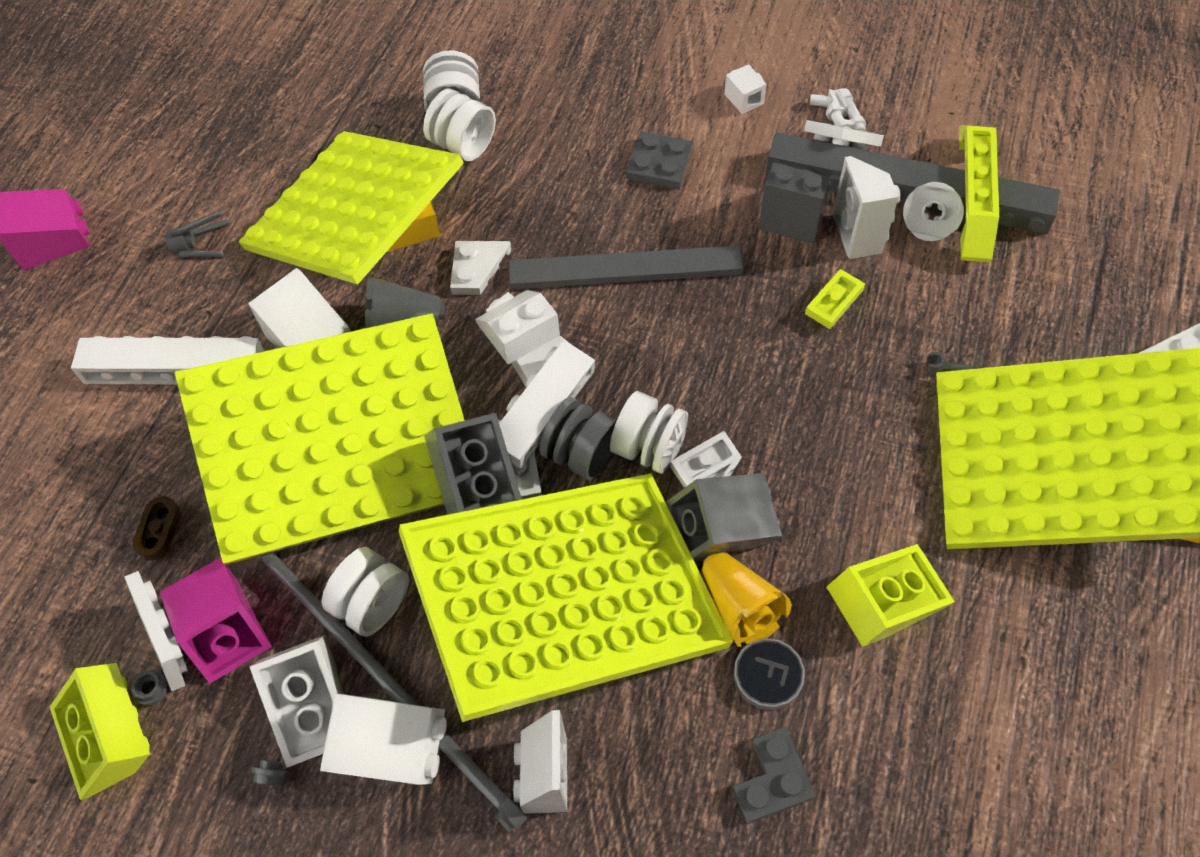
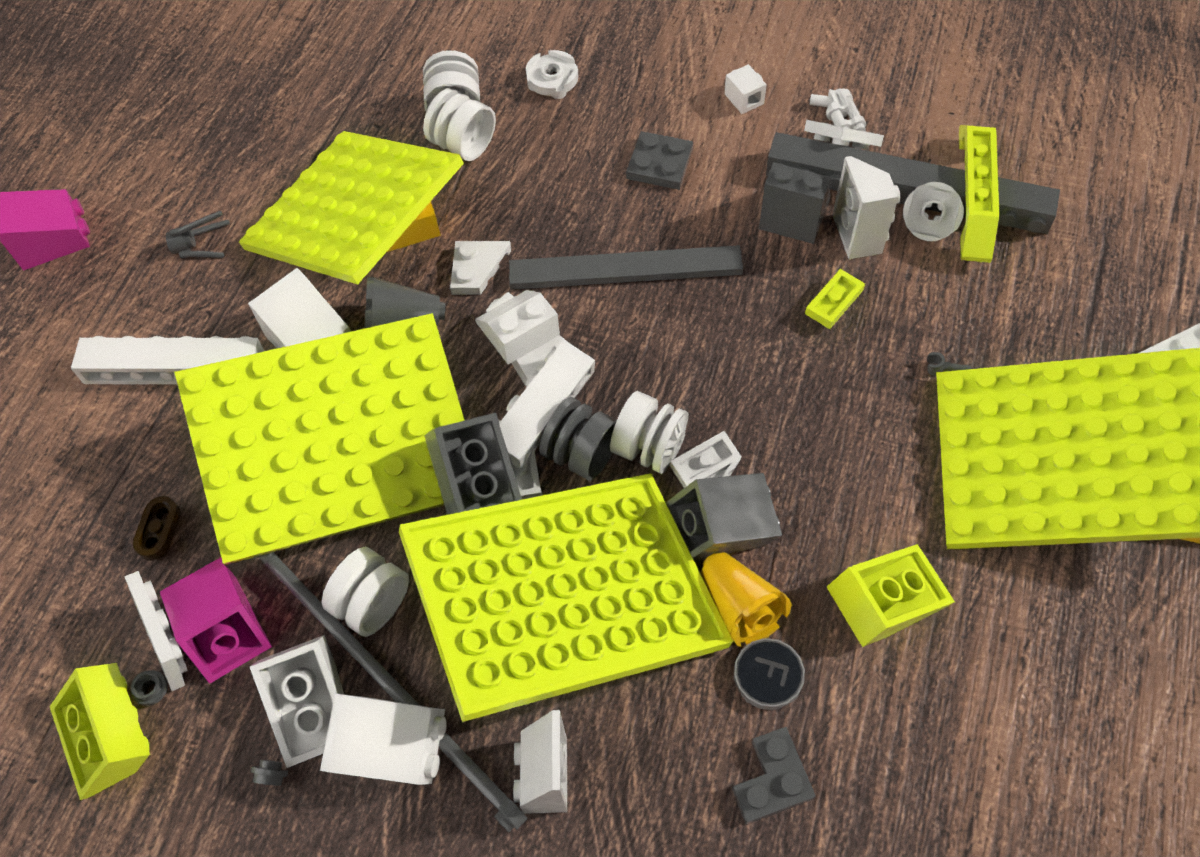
(554, 85): none -> white plate

